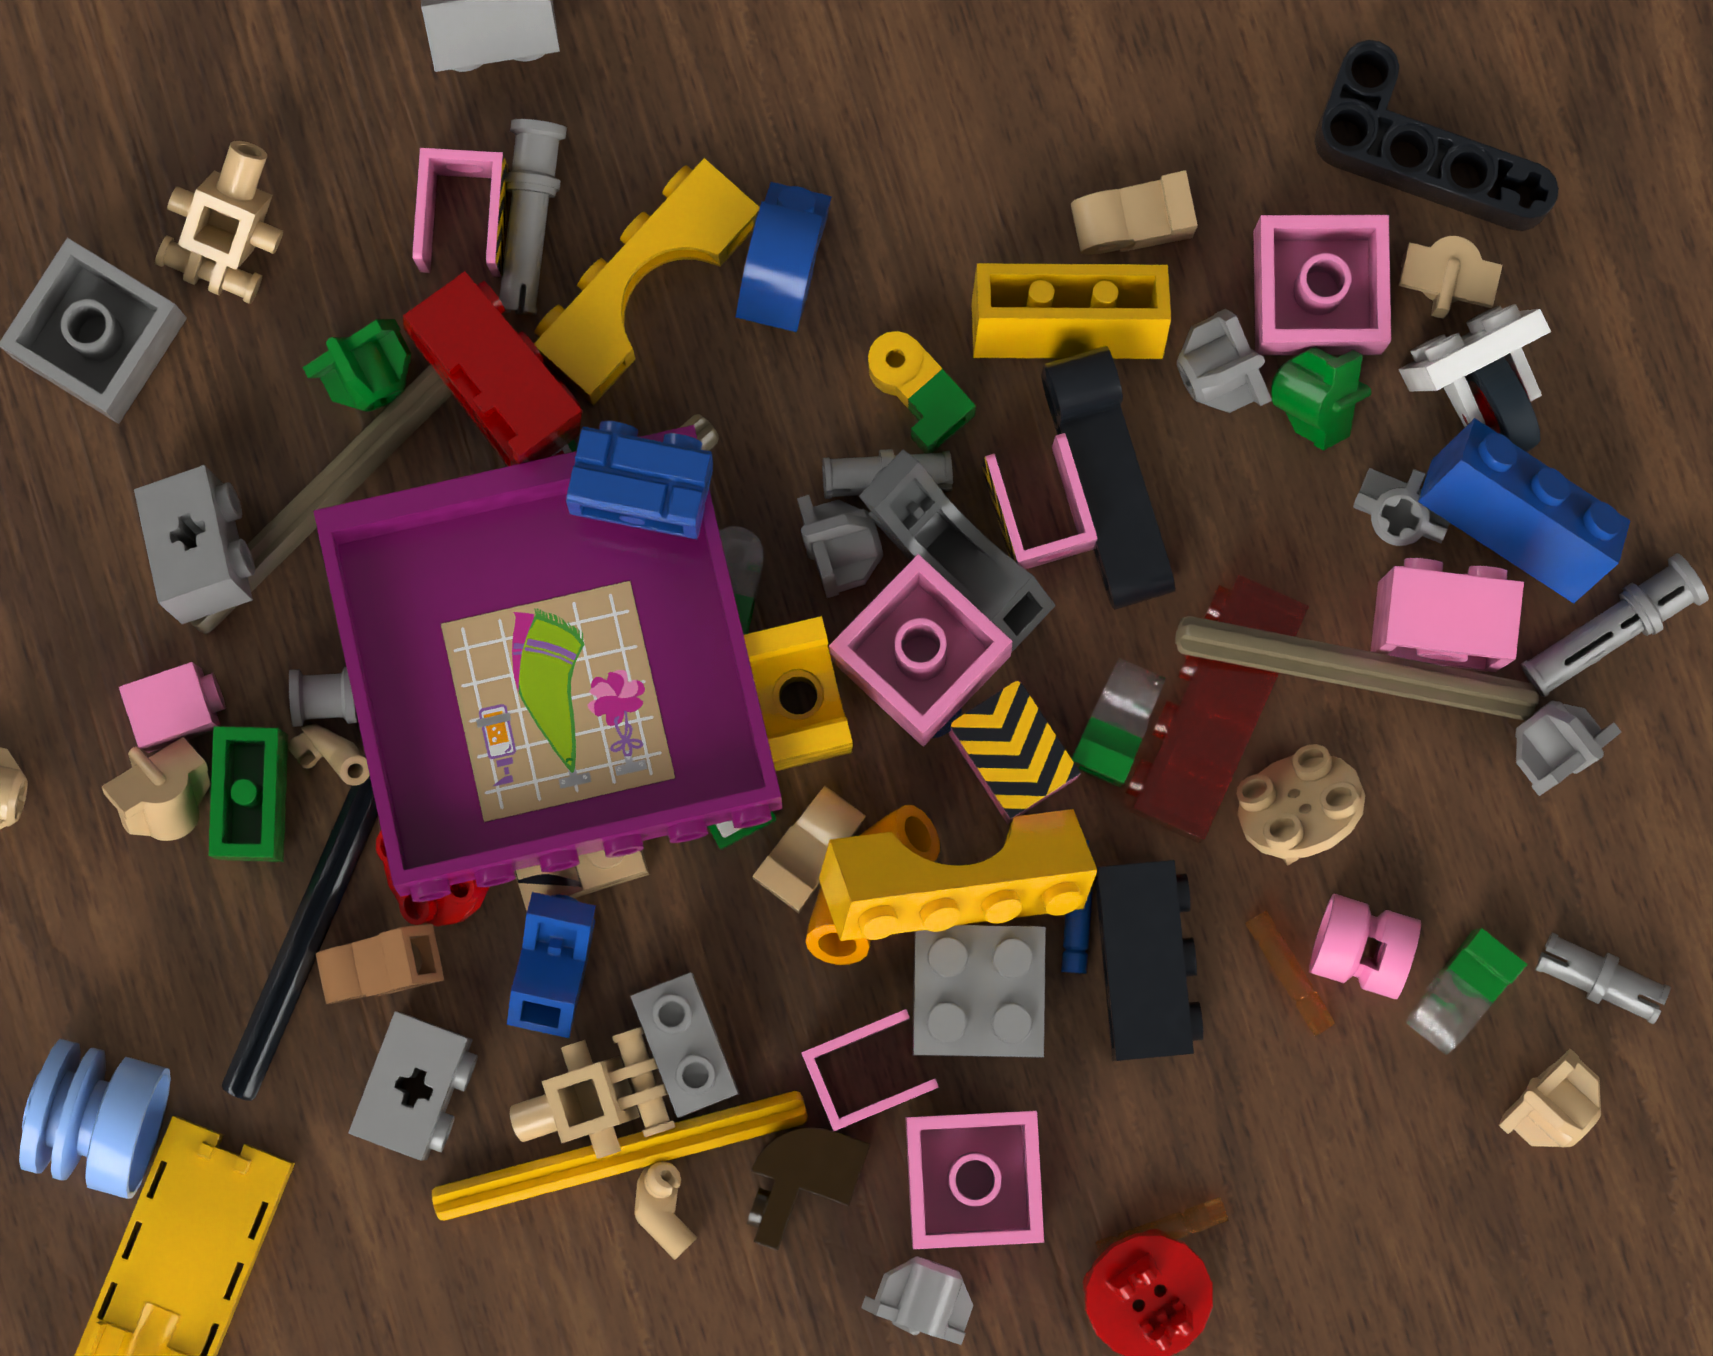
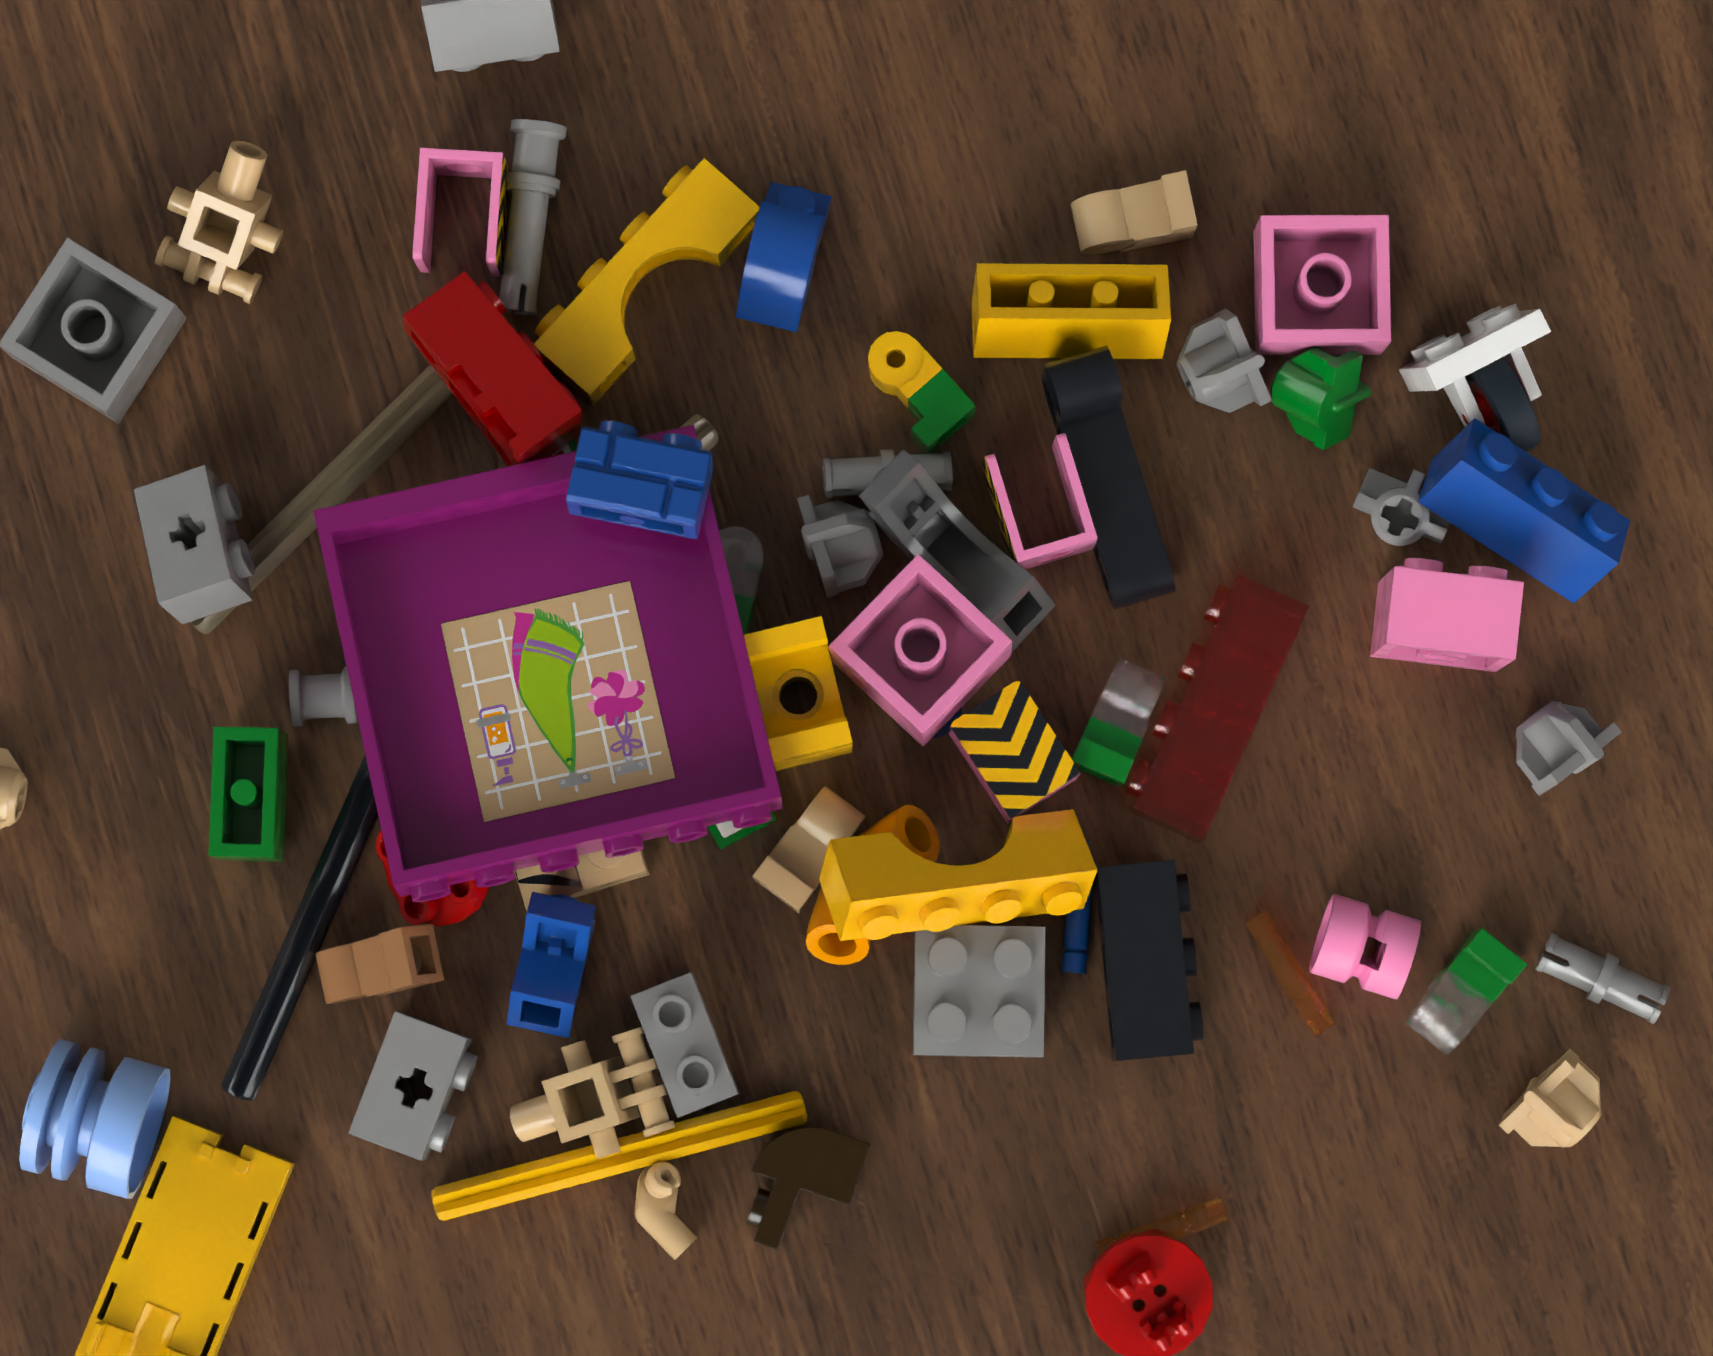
(161, 791): tan piece -> none
(172, 706): bright pink brick -> none
(339, 752): tan arm -> none
(364, 368): green piece -> none
(844, 1040): bright pink piece -> none
(923, 1299): light grey piece -> none
(974, 1179): bright pink brick -> none
(1323, 789): tan plate -> none
(1355, 668): dark tan axle -> none
(1436, 146): black beam -> none
(1450, 273): tan piece -> none
(1640, 610): light grey pin -> none

